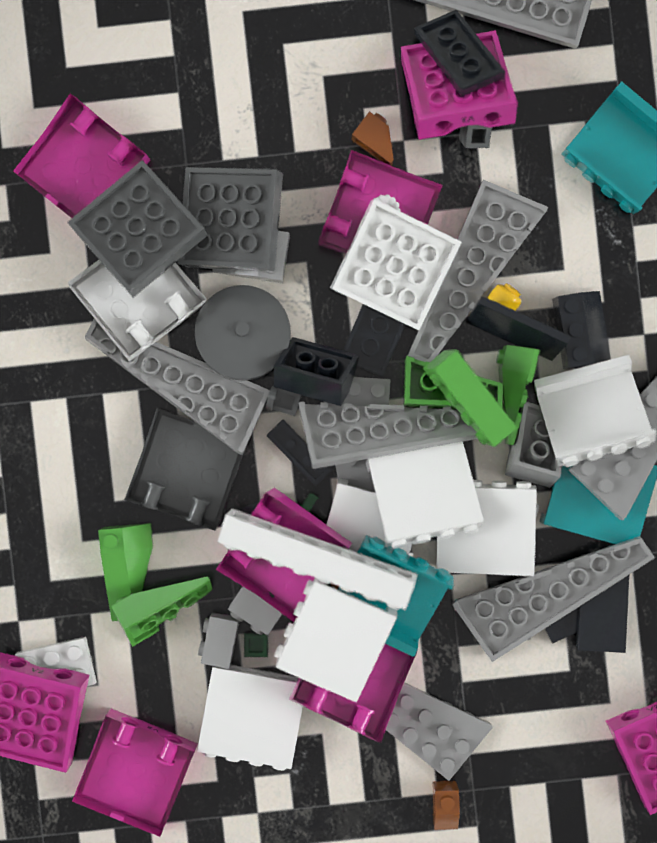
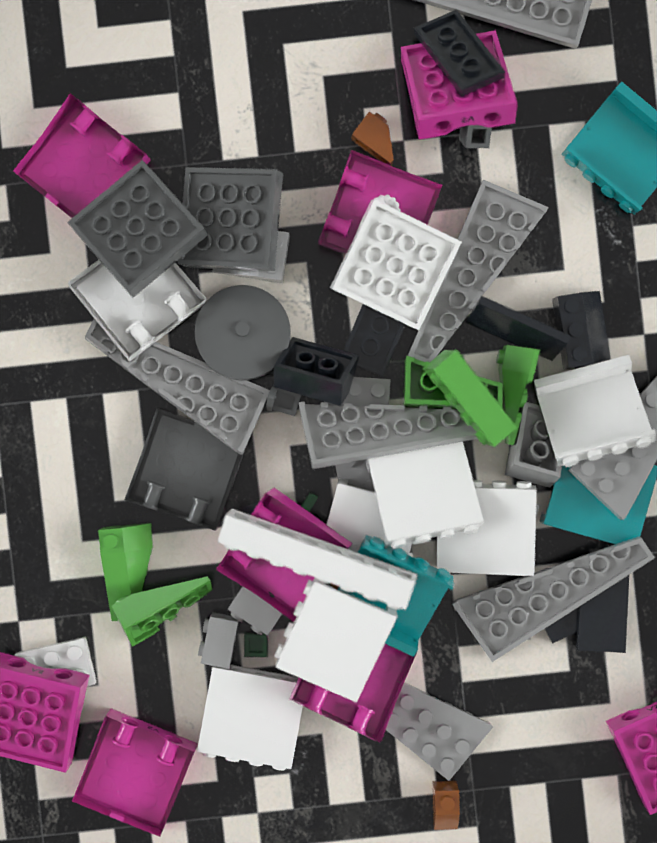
(296, 451): black tile -> none
(506, 296): yellow head -> none

